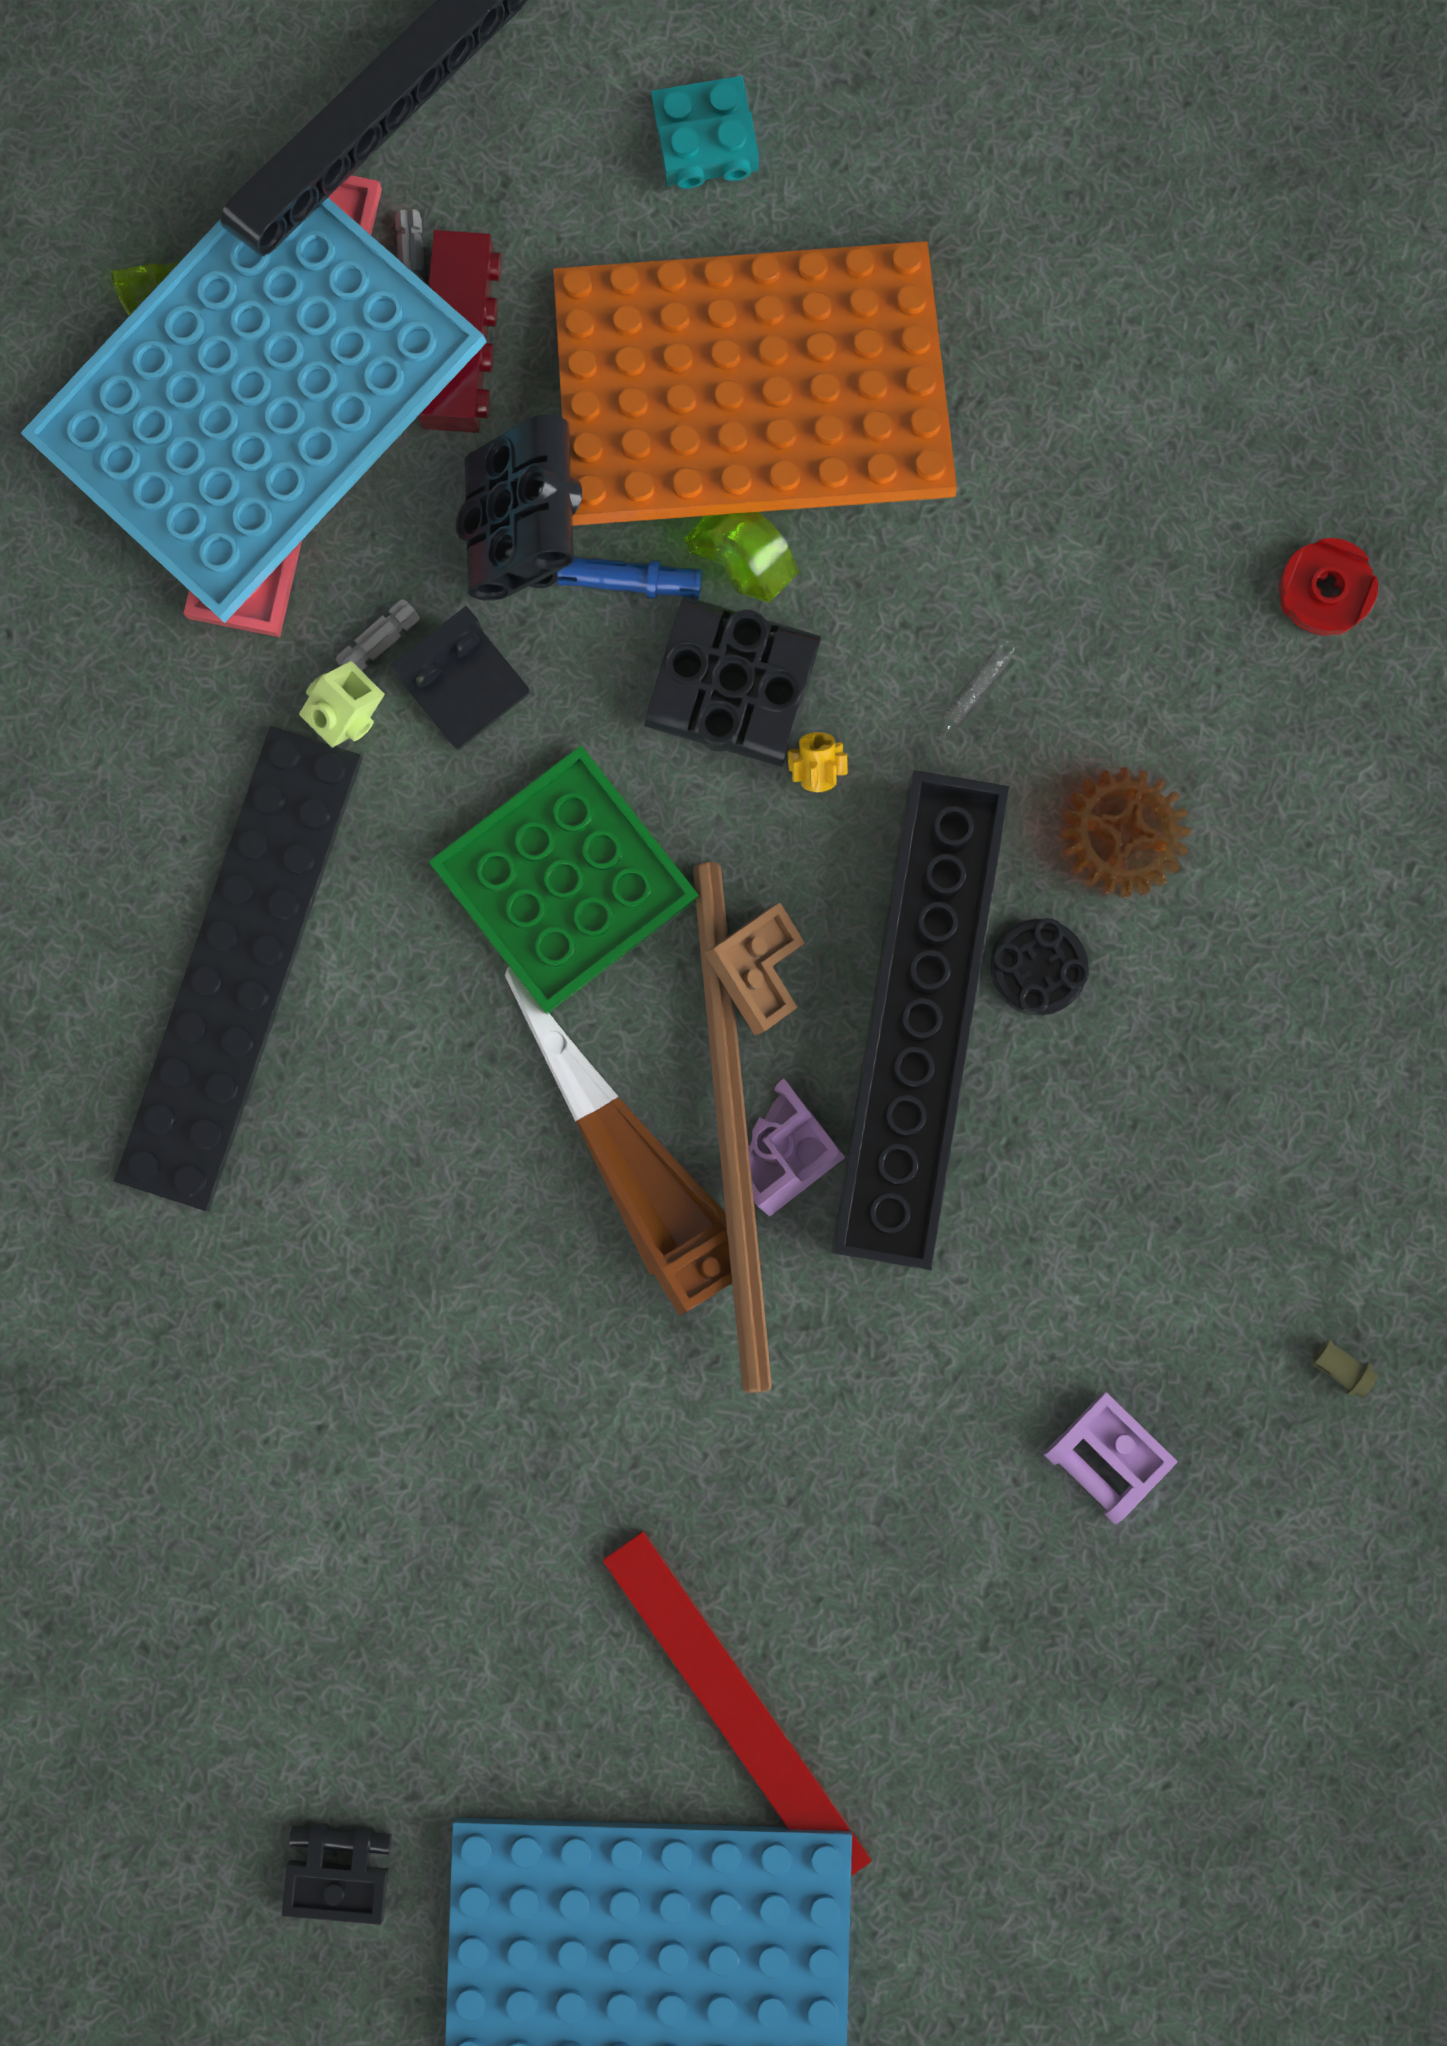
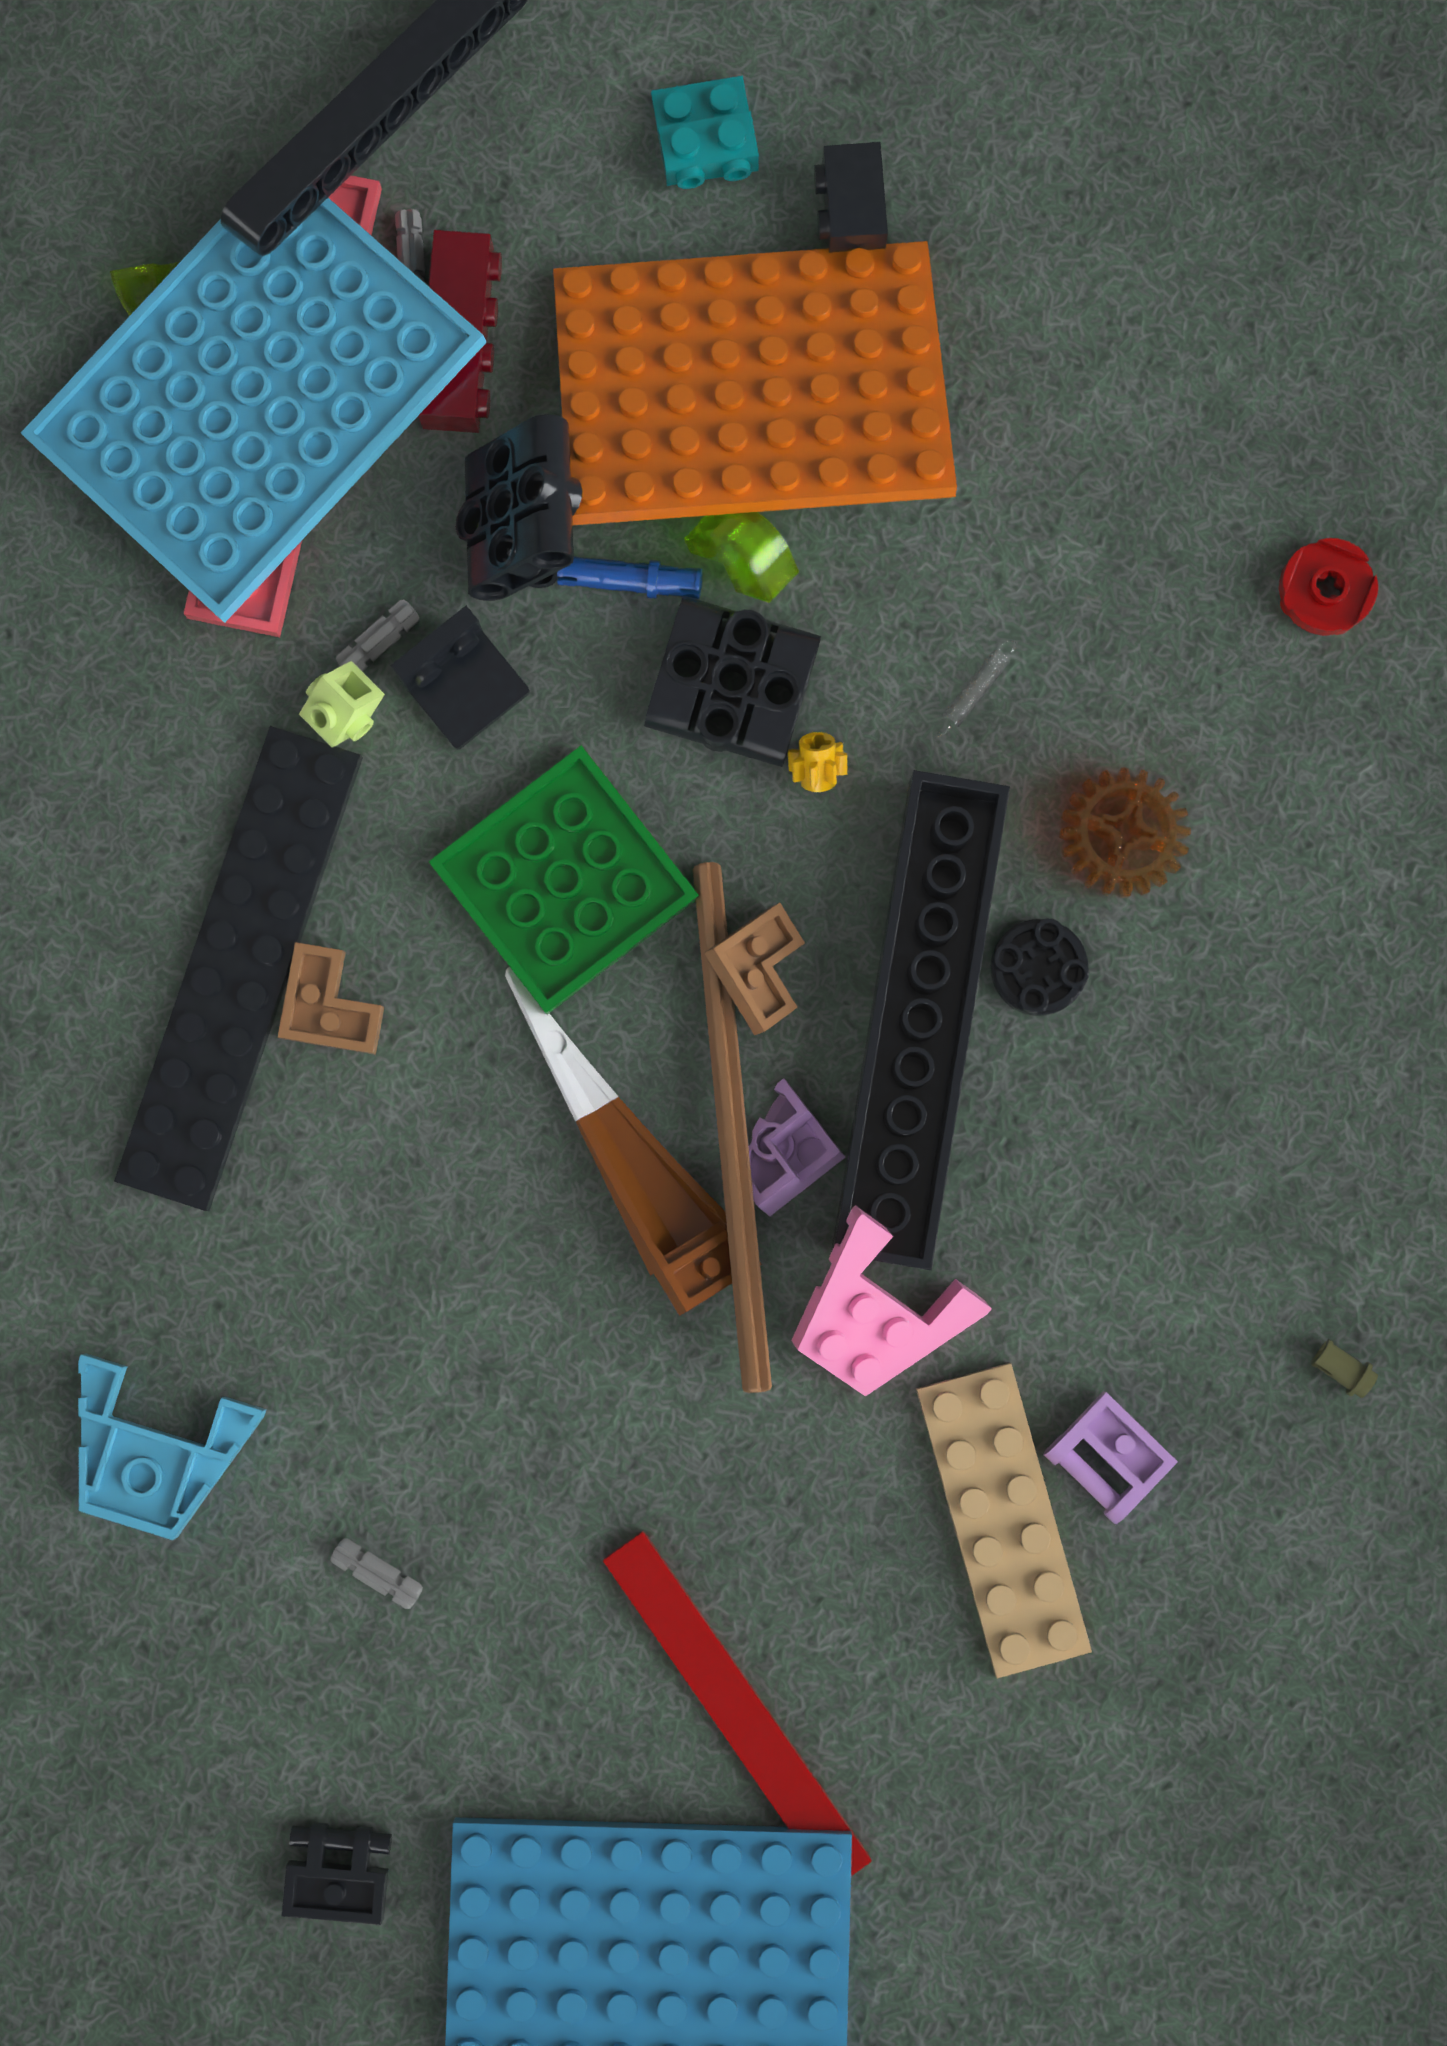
(144, 1473): none -> medium azure wing
(316, 1014): none -> medium nougat plate
(376, 1573): none -> light grey axle
(852, 197): none -> black brick
(863, 1329): none -> bright pink wing
(1003, 1520): none -> tan plate

